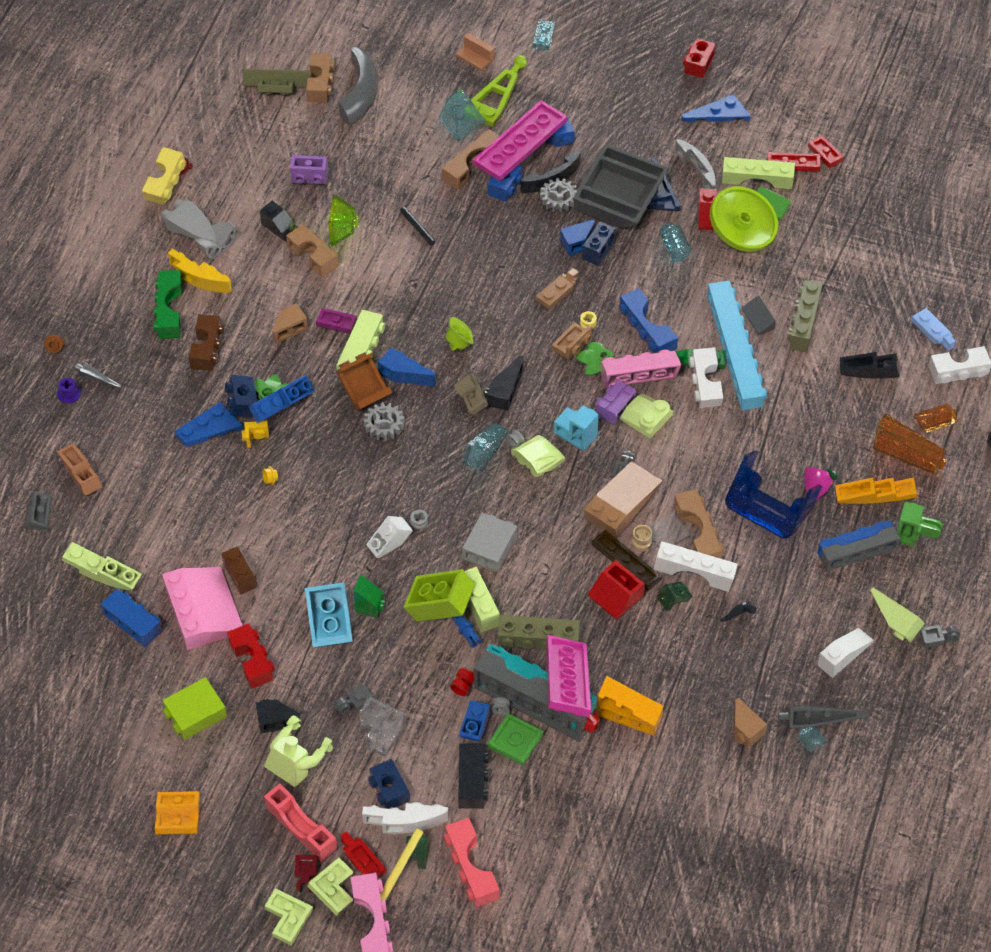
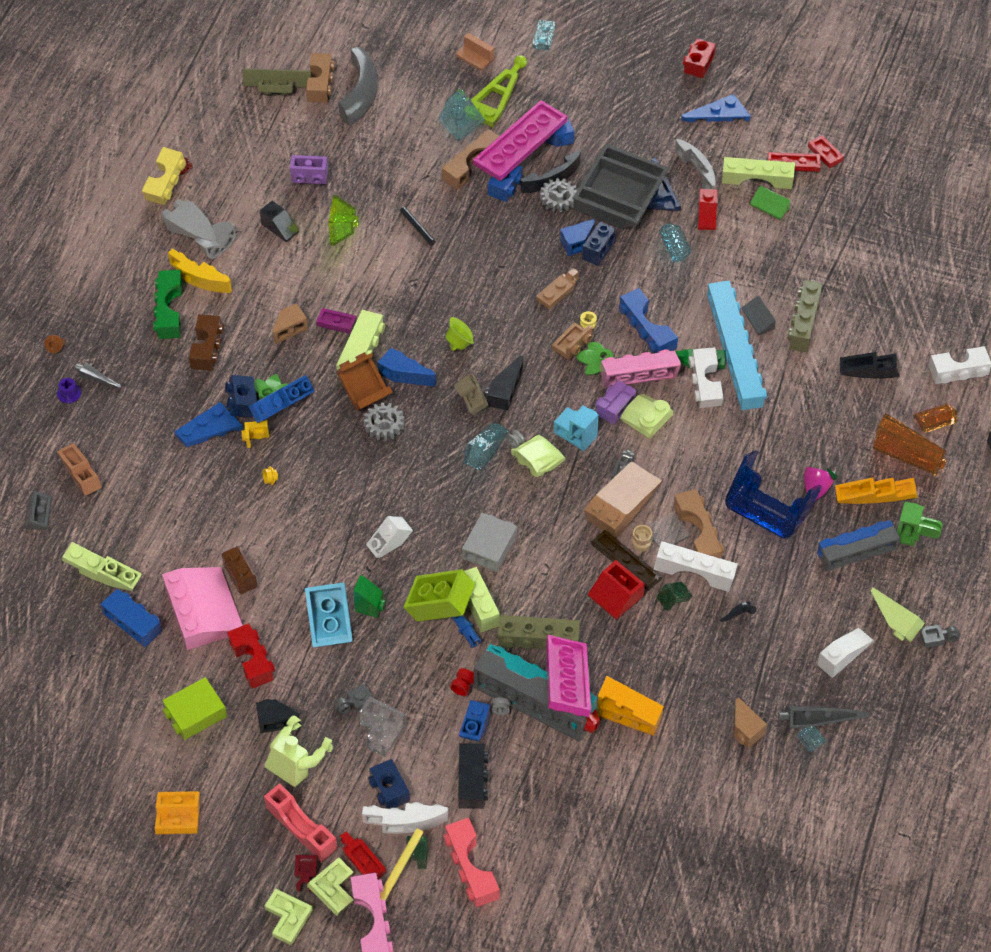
(304, 241): medium nougat arch -> none
(417, 514): light grey bush -> none
(515, 739): bright green plate -> none
(743, 219): lime dish -> none
(933, 329): light blue hinge -> none

